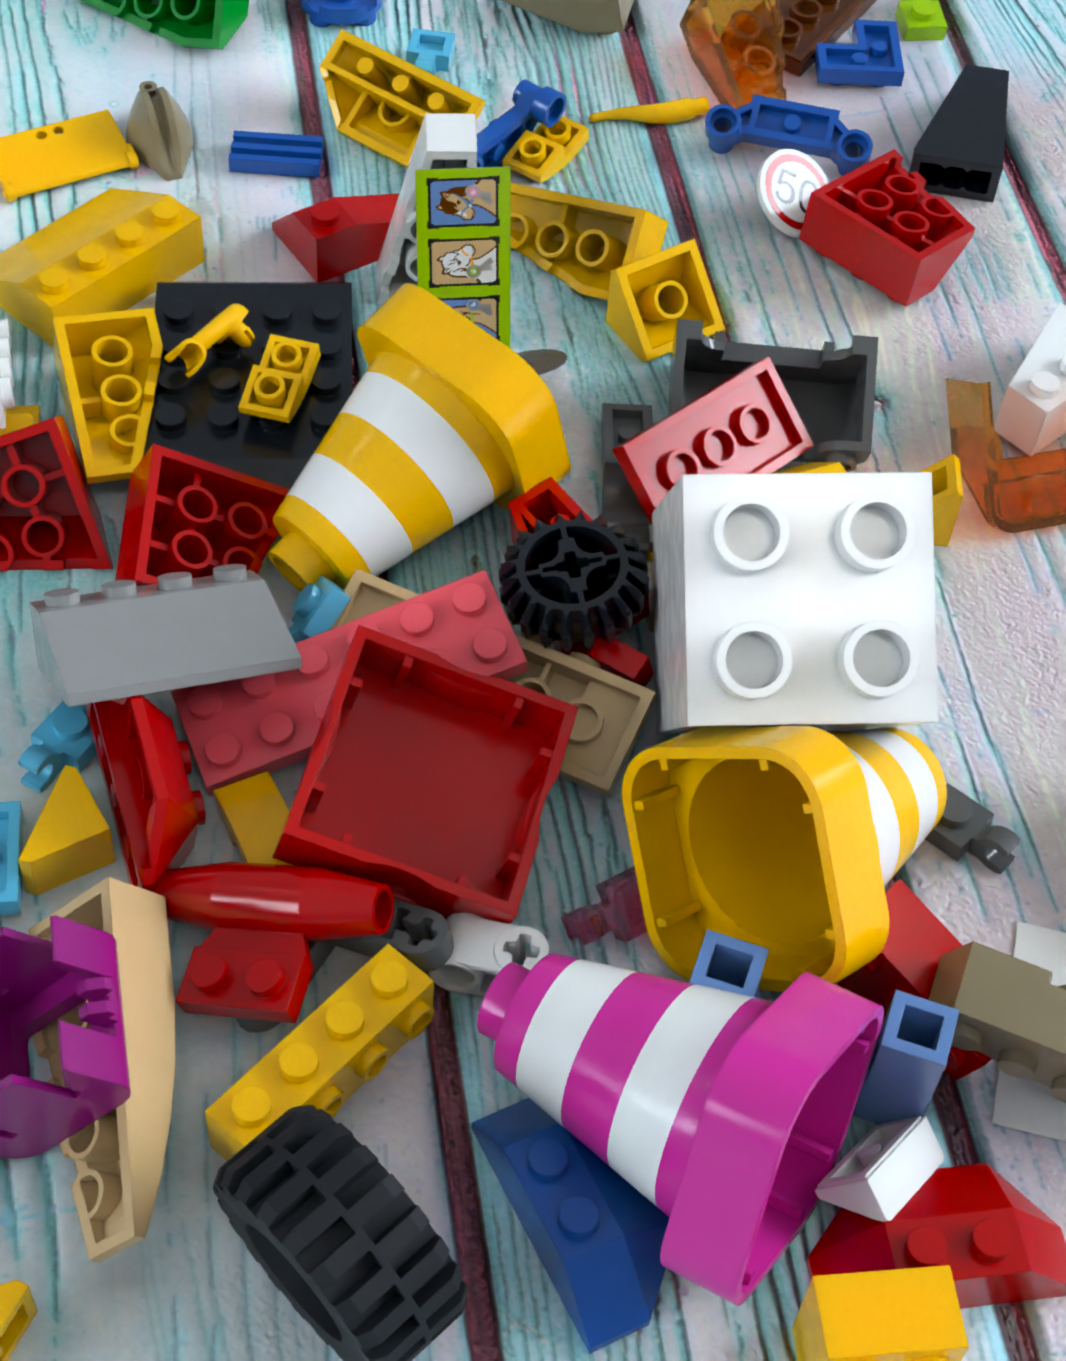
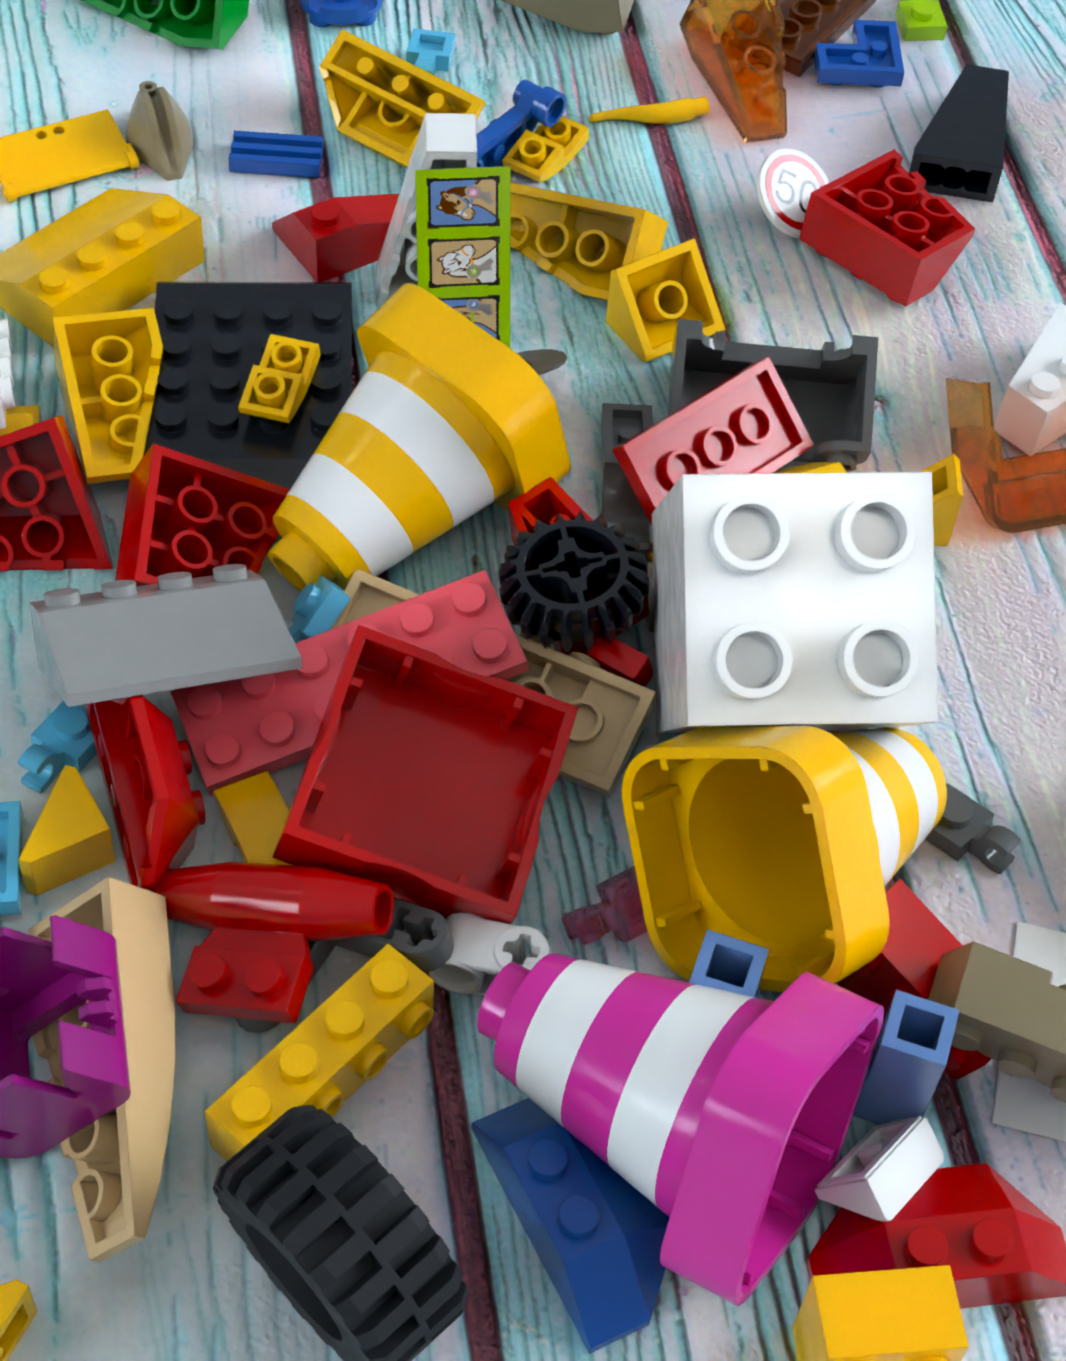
(225, 324): yellow piece -> none
(788, 126): blue plate -> none

